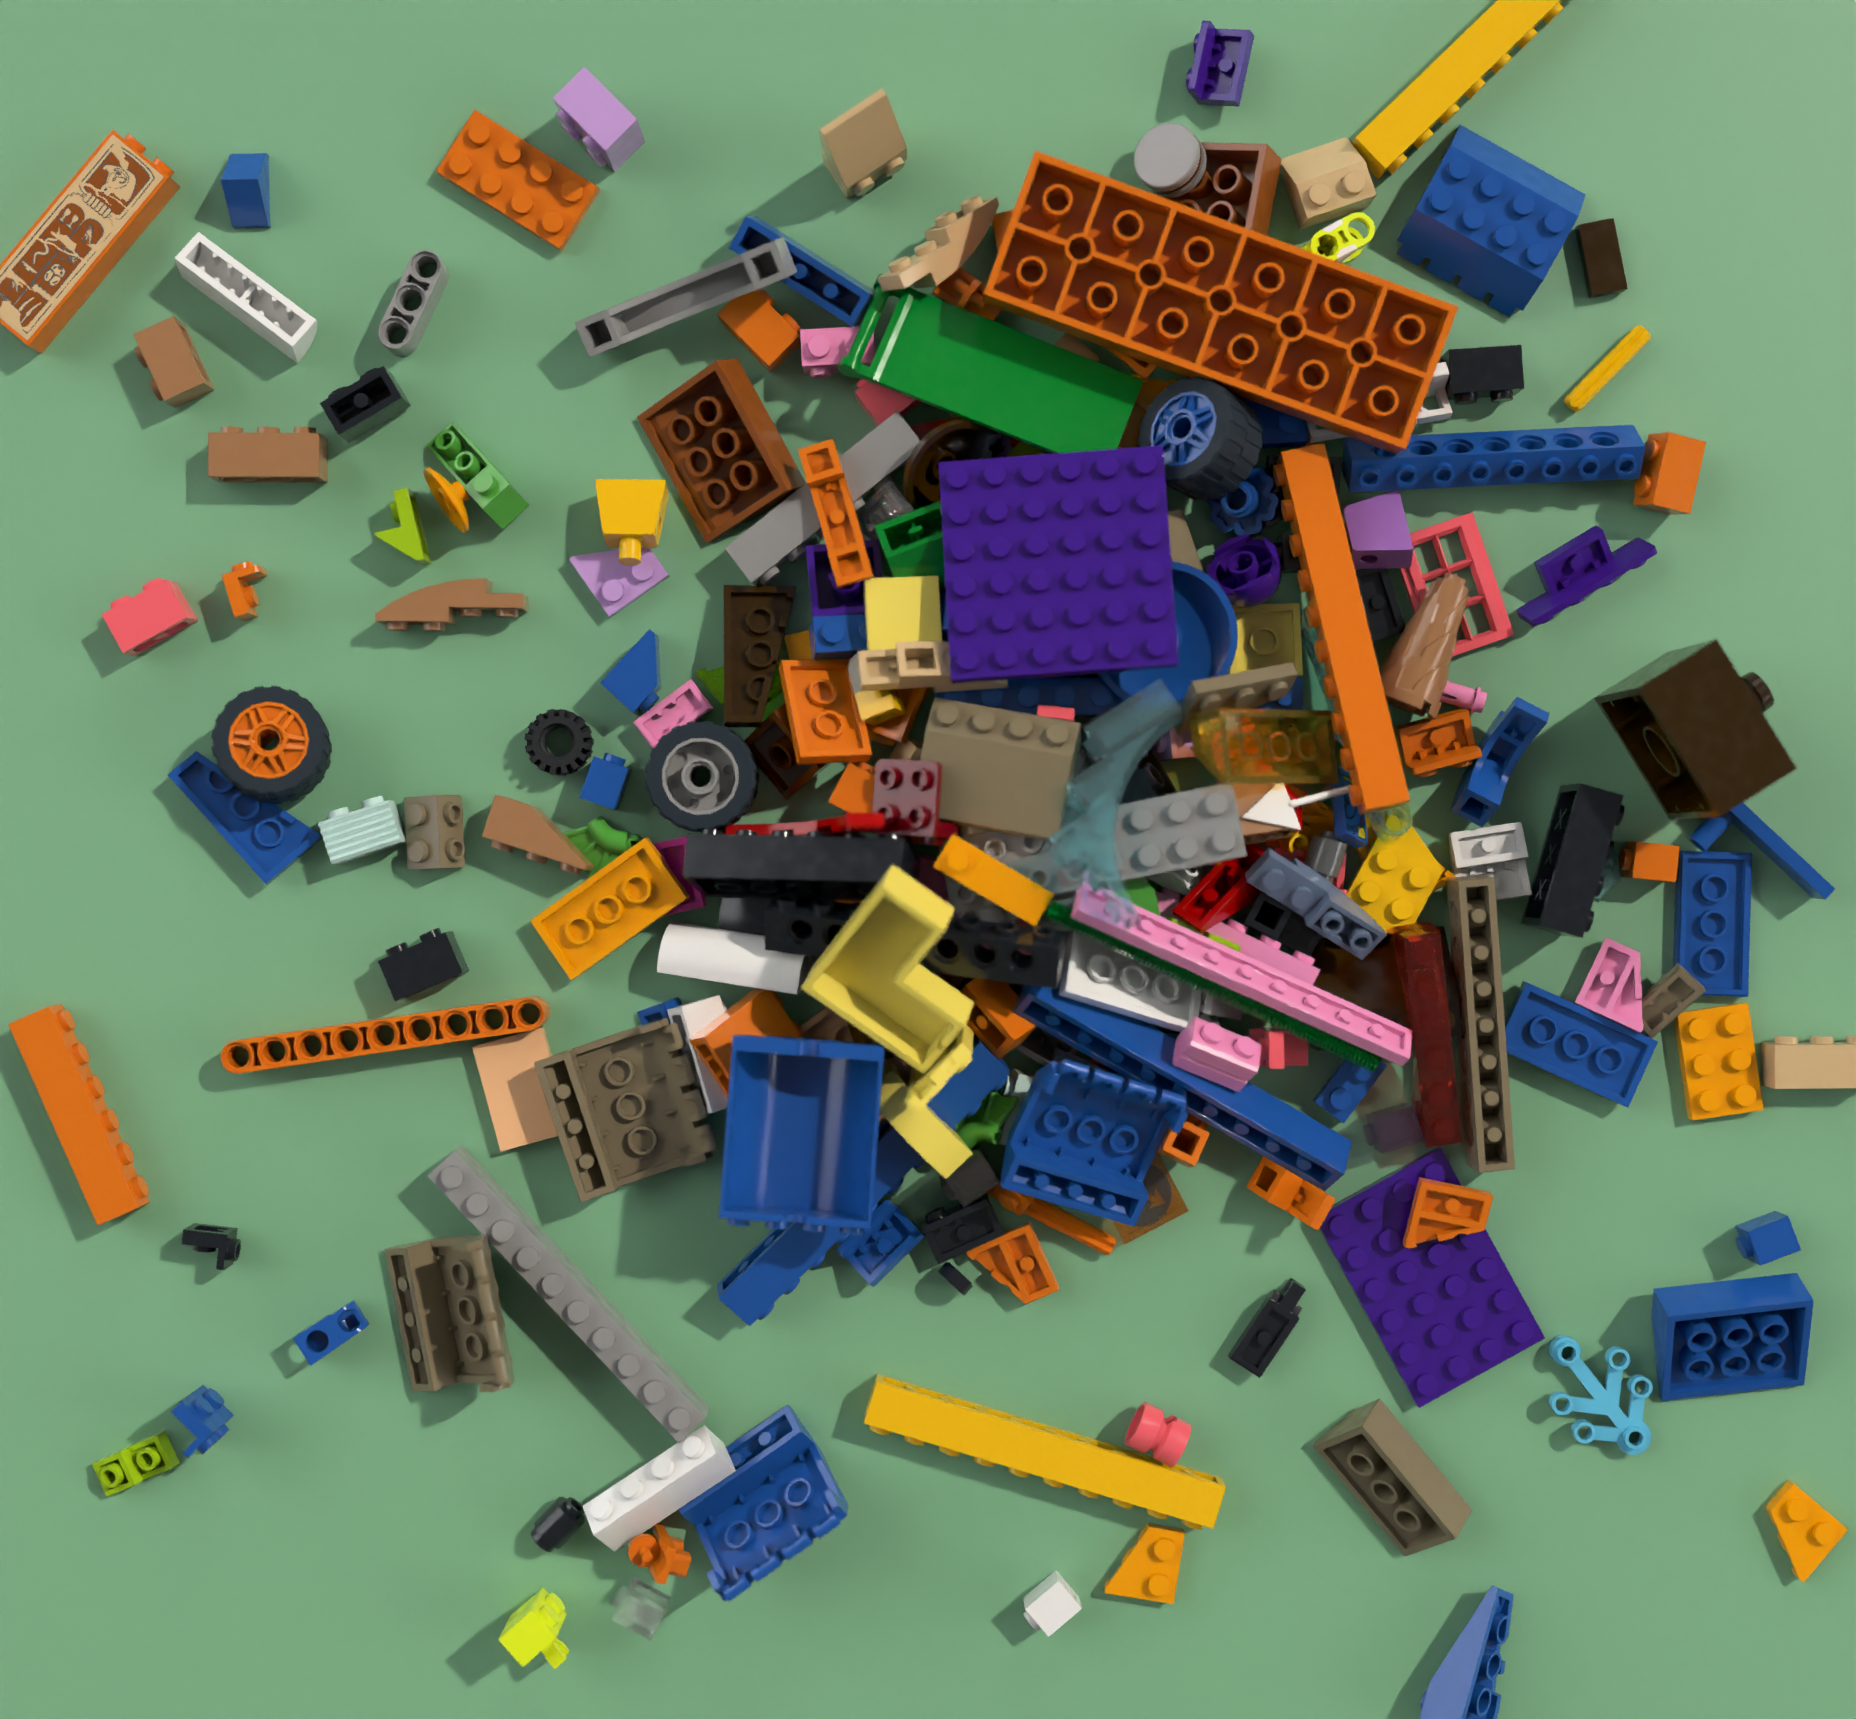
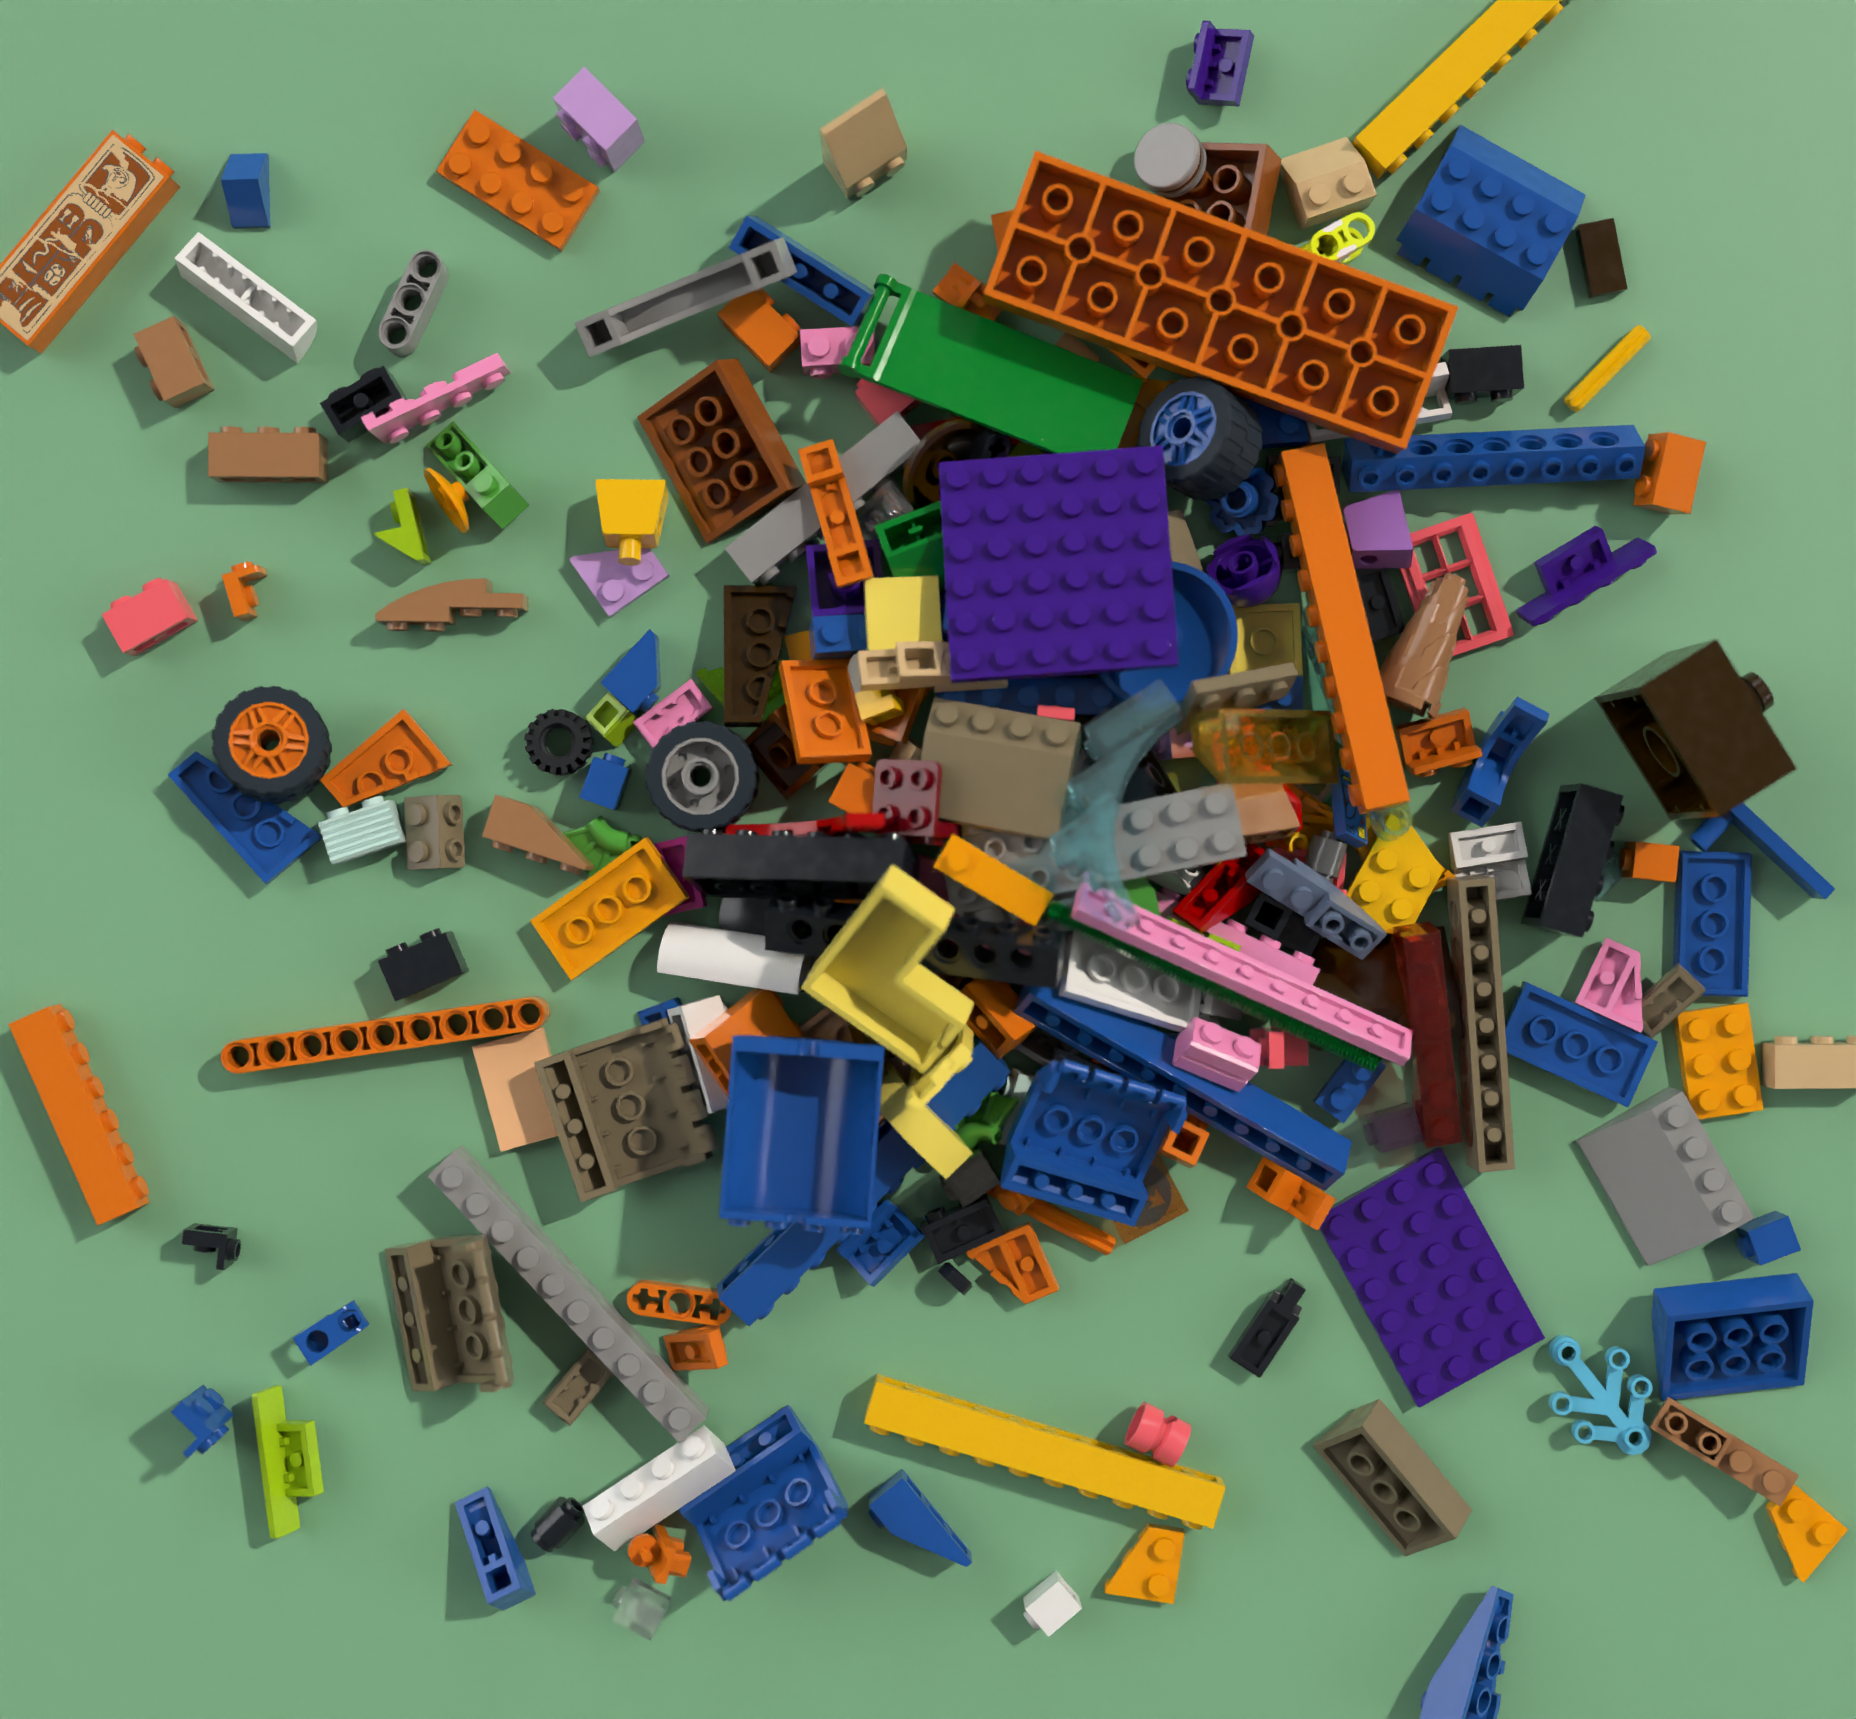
(135, 1463): lime slope -> none
(287, 1460): none -> lime bracket
(385, 761): none -> orange wing
(436, 398): none -> bright pink wing
(494, 1551): none -> blue slope
(535, 1630): neon yellow brick -> none
(578, 1387): none -> dark tan plate
(612, 719): none -> lime slope
(668, 1313): none -> orange beam
(696, 1348): none -> orange slope
(912, 1517): none -> blue slope
(946, 247): tan slope -> none
(1277, 808): white piece -> none
(1445, 1211): orange wing -> none
(1464, 697): bright pink pin -> none
(1664, 1177): none -> light grey slope
(1724, 1451): none -> medium nougat slope

